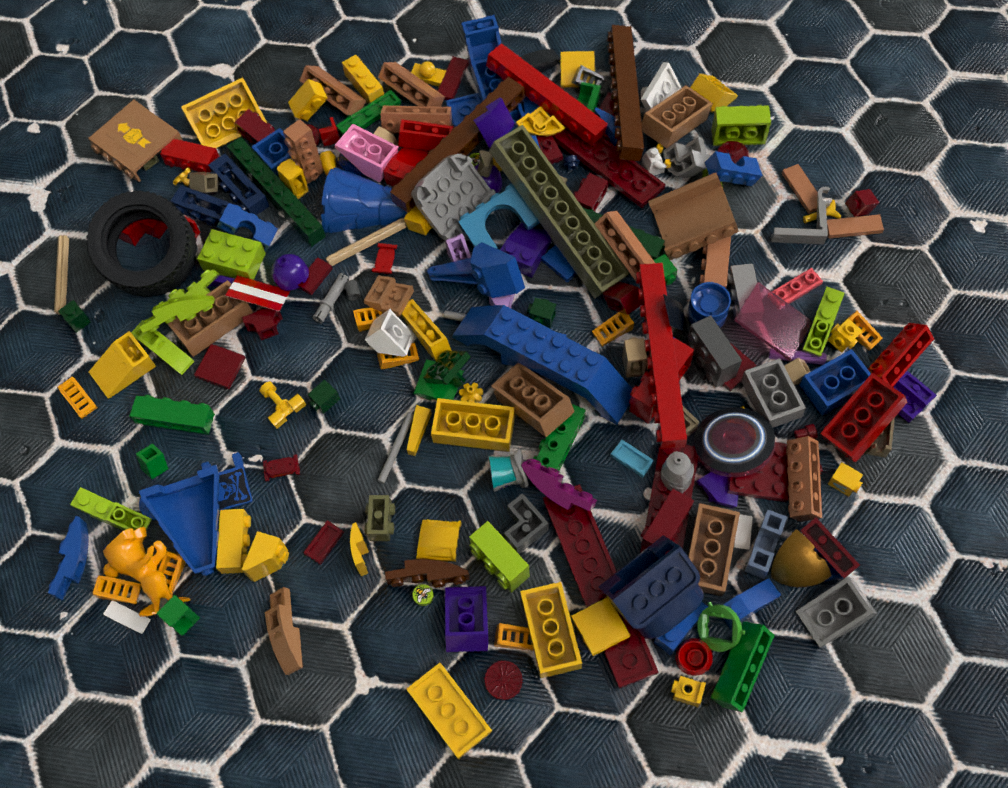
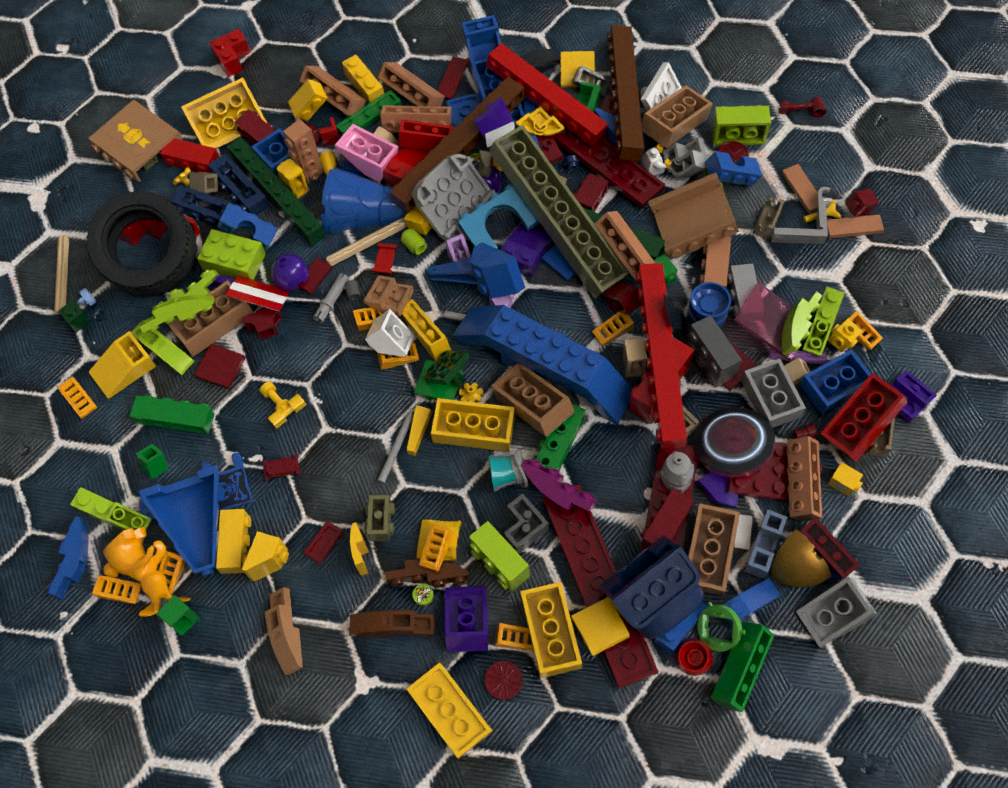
(86, 297): none -> light blue tile
(126, 617): white sticker -> none
(228, 50): none -> red brick
(323, 397): dark green brick -> none
(391, 622): none -> reddish brown slope
(413, 241): none -> lime brick
(428, 73): yellow tile -> none
(430, 545): none -> light orange slope
(499, 132): none -> white sticker
(542, 311): dark green brick -> none
(632, 458): medium azure tile -> none
(693, 698): yellow brick -> none
(713, 90): yellow slope -> none
(768, 218): none -> dark tan hinge
(798, 286): coral tile -> none
(798, 323): none -> lime slope
(816, 106): none -> dark red brick
(902, 353): red brick -> none

